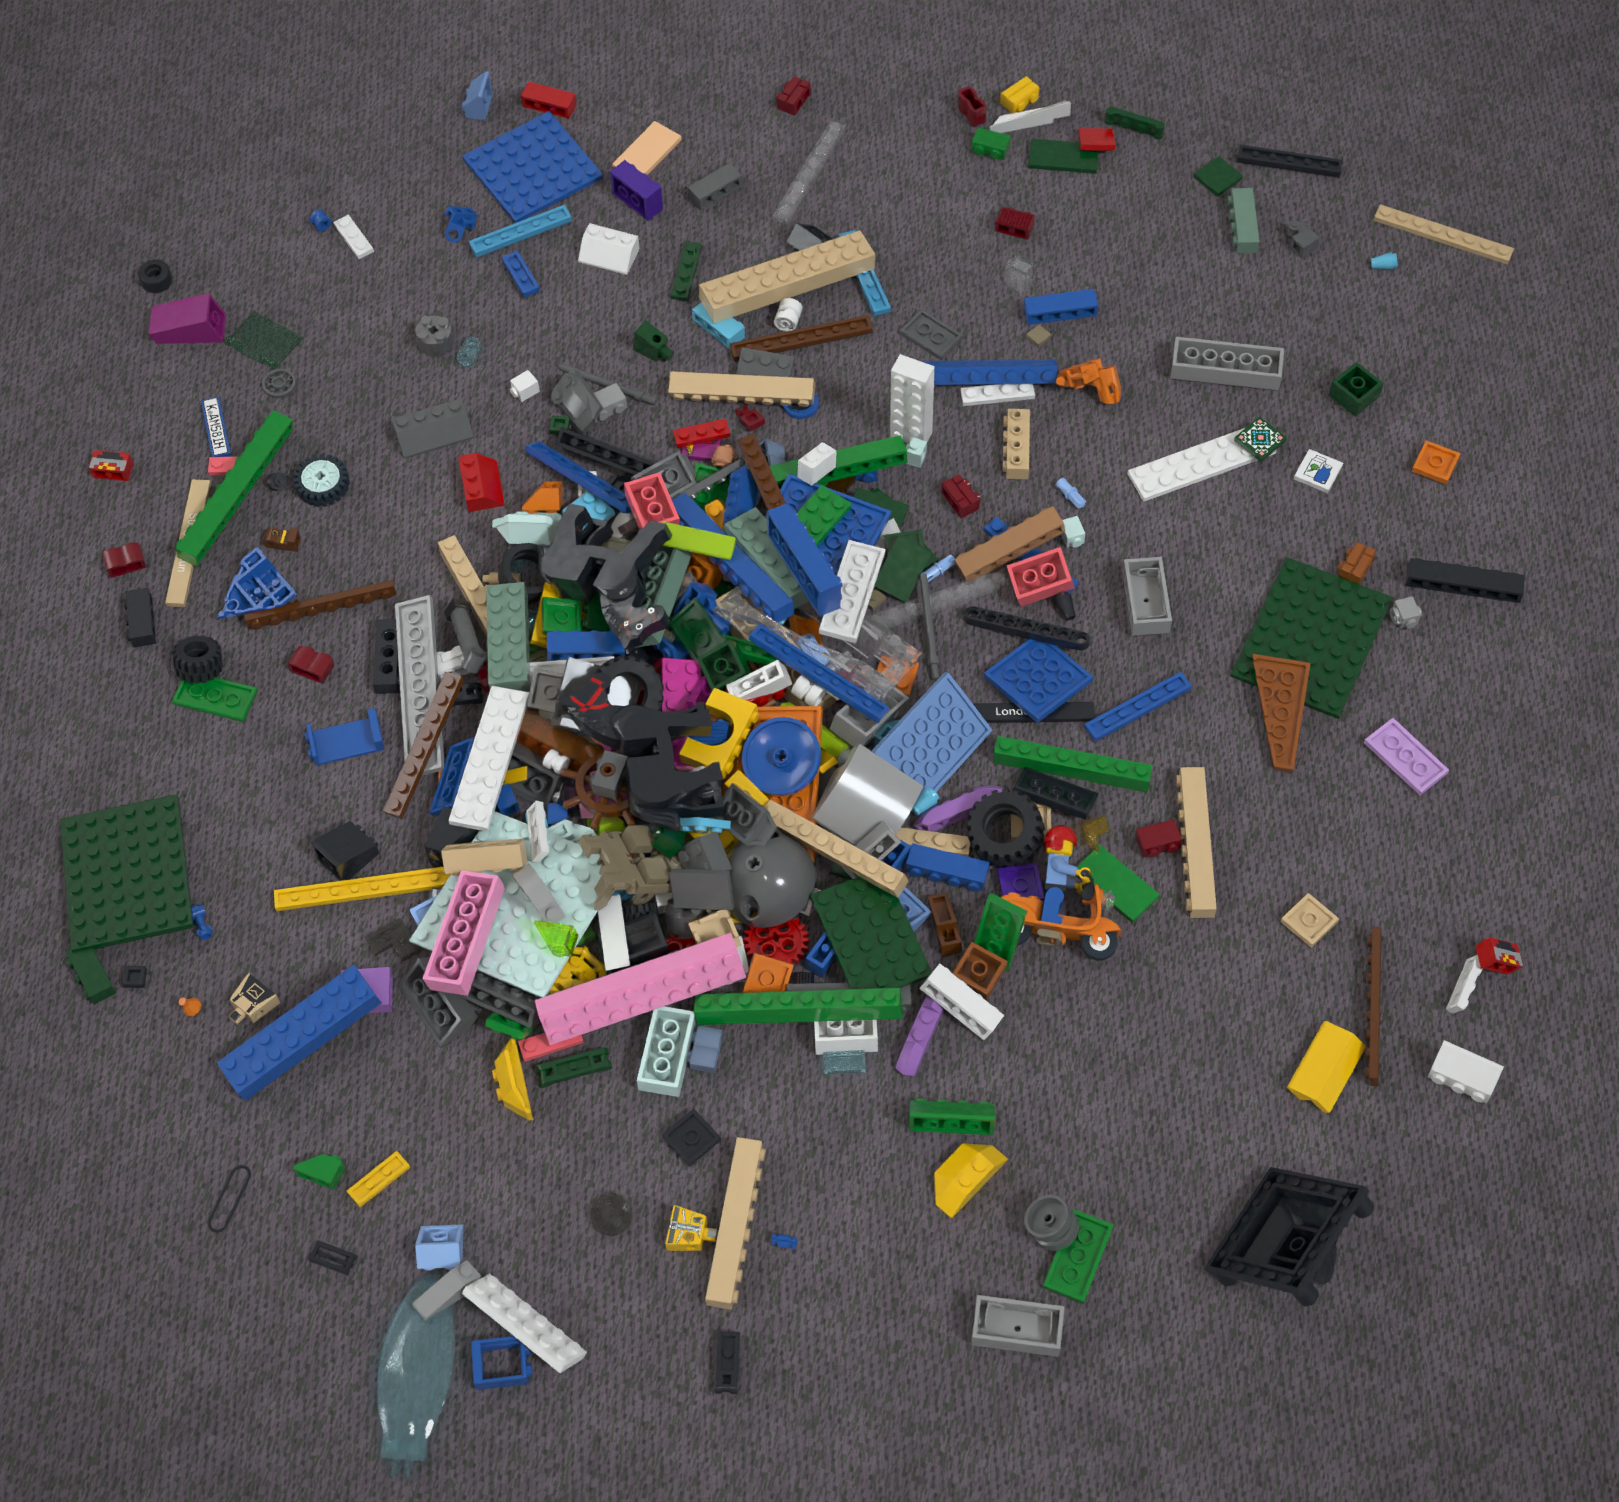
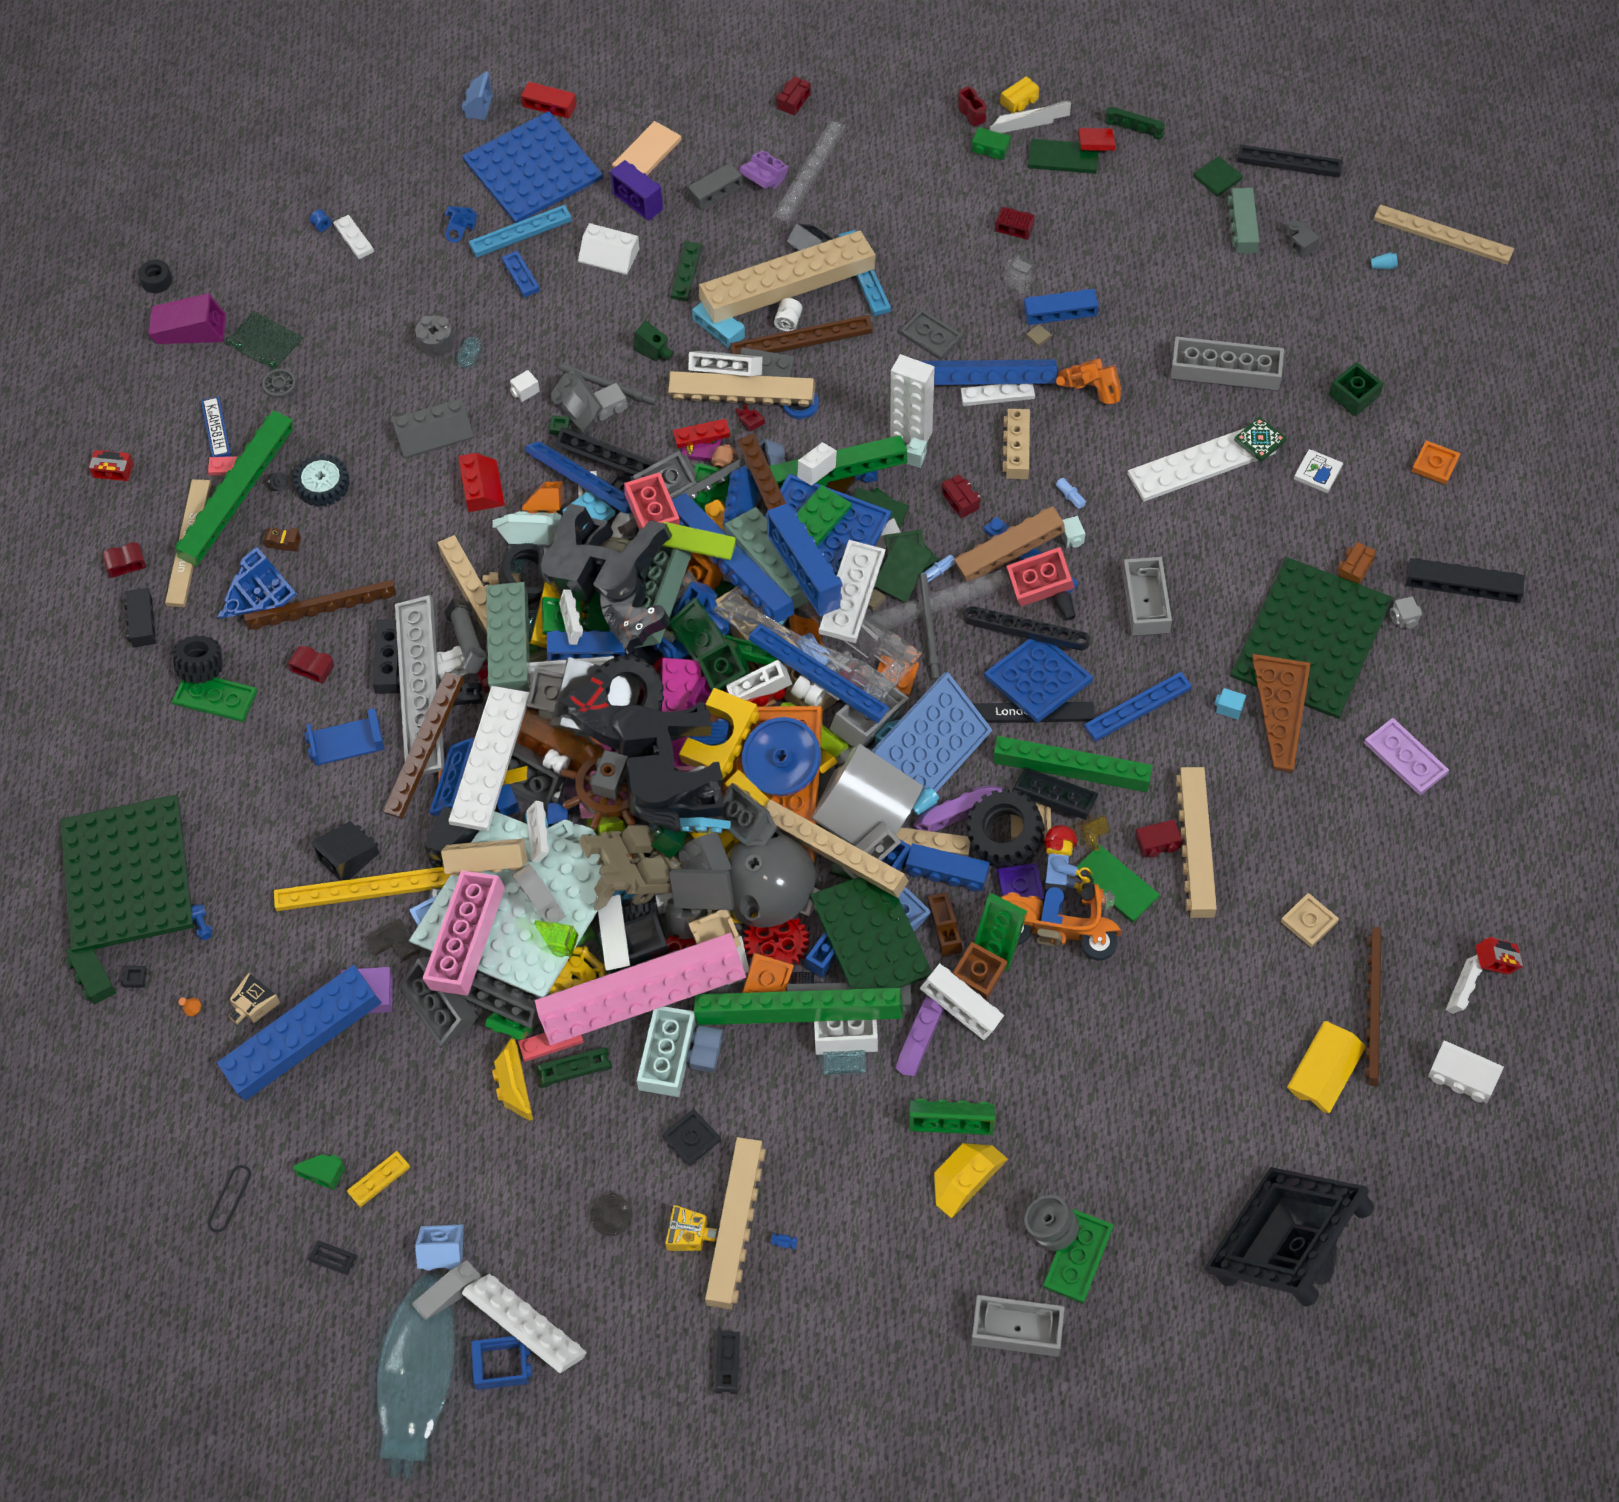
(570, 617): none -> white plate
(725, 363): none -> white brick
(764, 170): none -> medium lavender brick
(1230, 703): none -> medium azure brick

